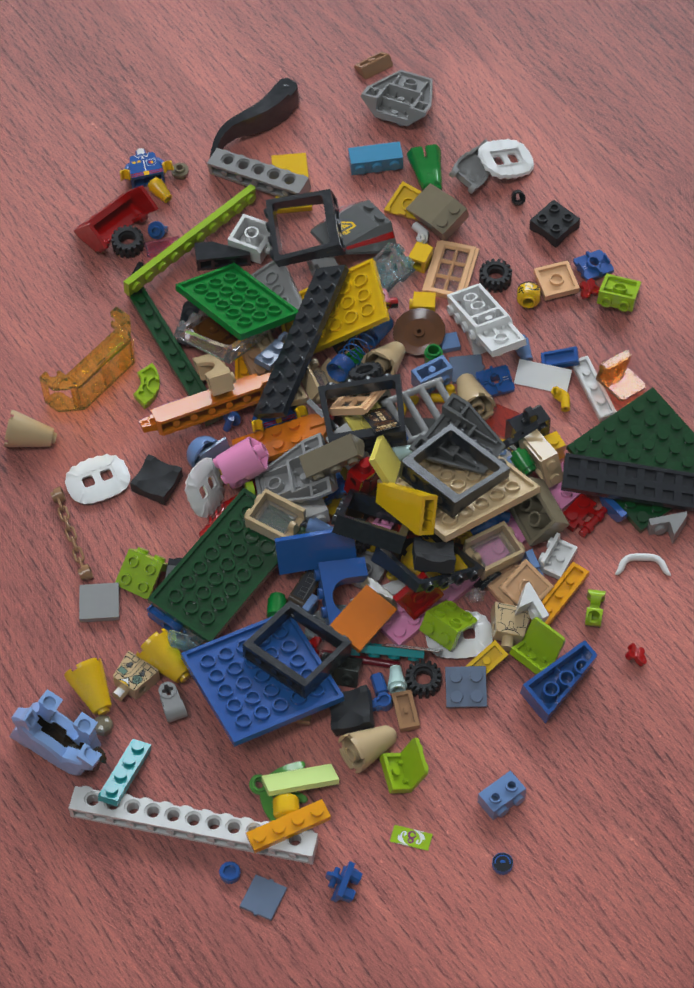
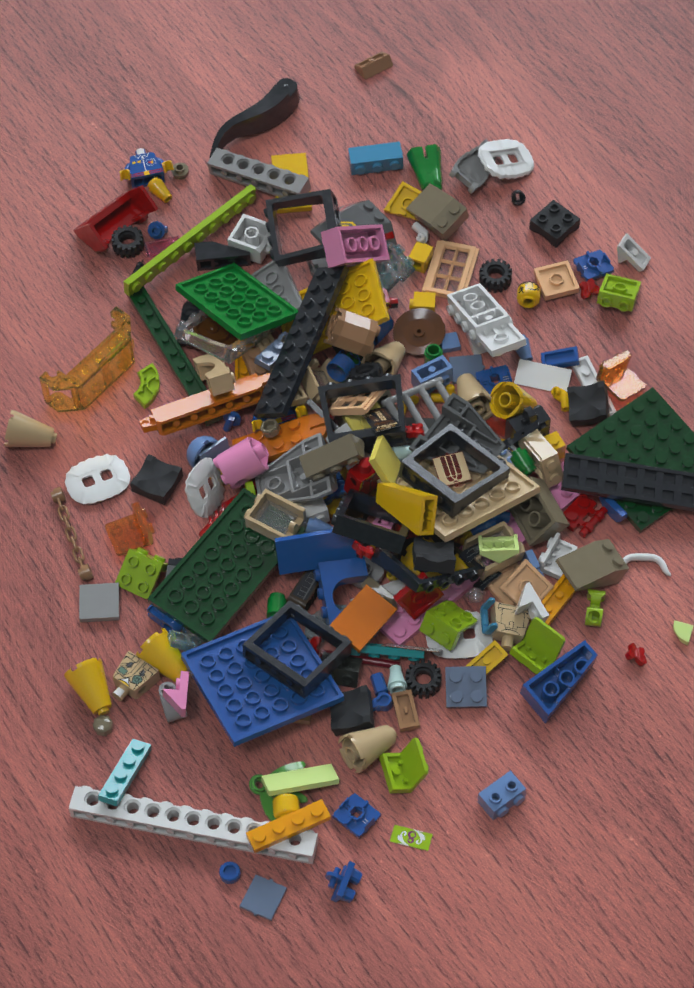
(58, 739): light blue piece -> none
(130, 531): none -> clear orange bracket
(178, 697): none -> bright pink slope
(270, 428): none -> dark tan tile
(311, 604): medium blue tile -> none
(351, 332): none -> medium nougat brick
(354, 245): none -> bright pink brick
(359, 825): none -> blue piece
(367, 551): none -> red piece
(399, 97): light grey wedge -> none
(414, 430): none -> red piece
(452, 469): none -> piece
(469, 553): none -> black sticker
(486, 628): none -> dark azure piece
(499, 547): none -> yellowish green slope
(502, 863): black tile -> none
(509, 400): none -> yellow cone
(588, 404): none -> black brick
(593, 565): none -> dark tan slope
(631, 251): none -> white slope
(670, 523): light grey slope -> none
(682, 631): none -> yellowish green tile

